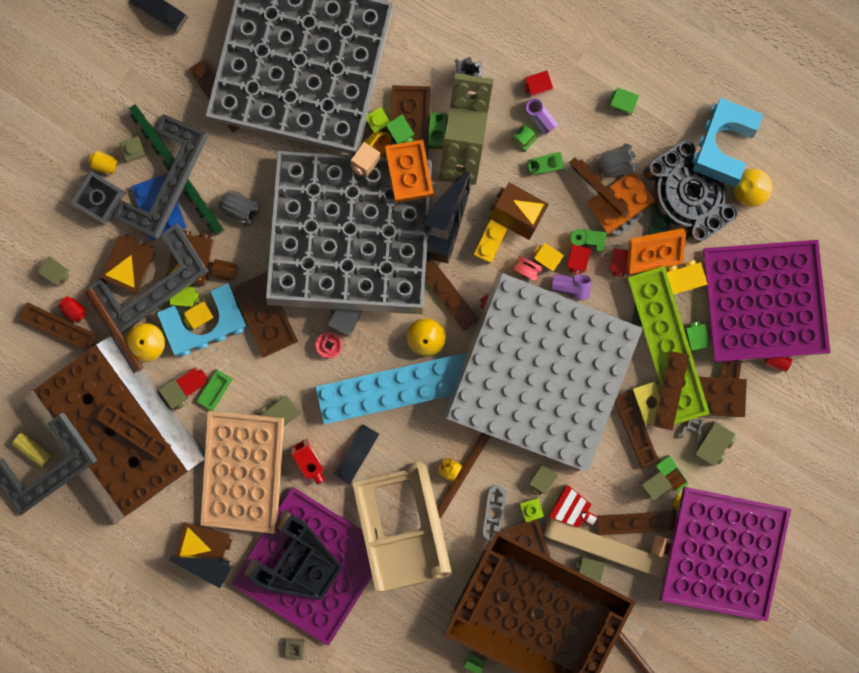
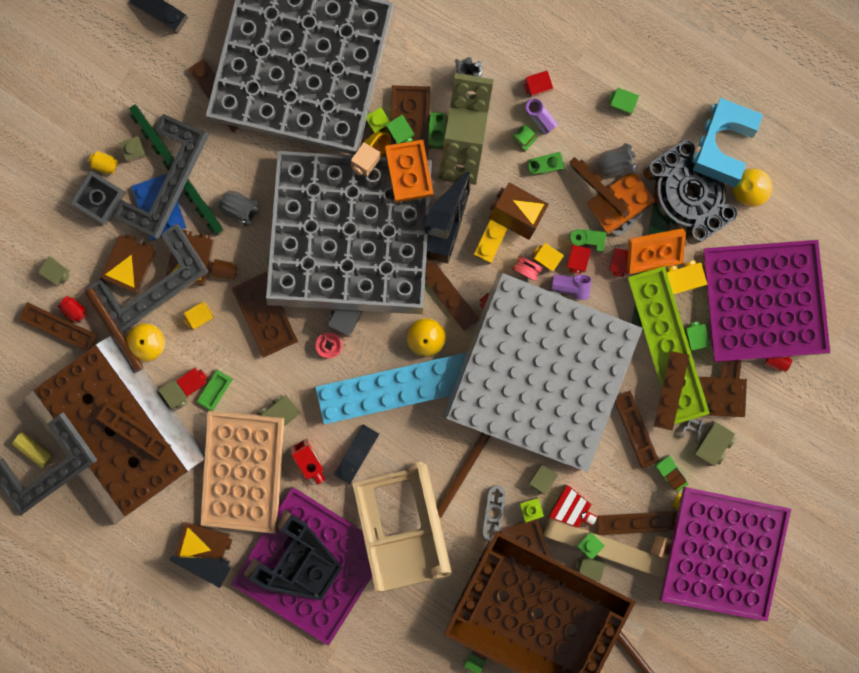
(187, 297): lime brick -> none
(229, 322): medium azure arch -> none
(294, 648): dark tan tile -> none
(449, 468): yellow rock -> none
(589, 545): none -> bright green brick
(641, 394): light yellow brick -> none
(654, 485): olive brick -> none

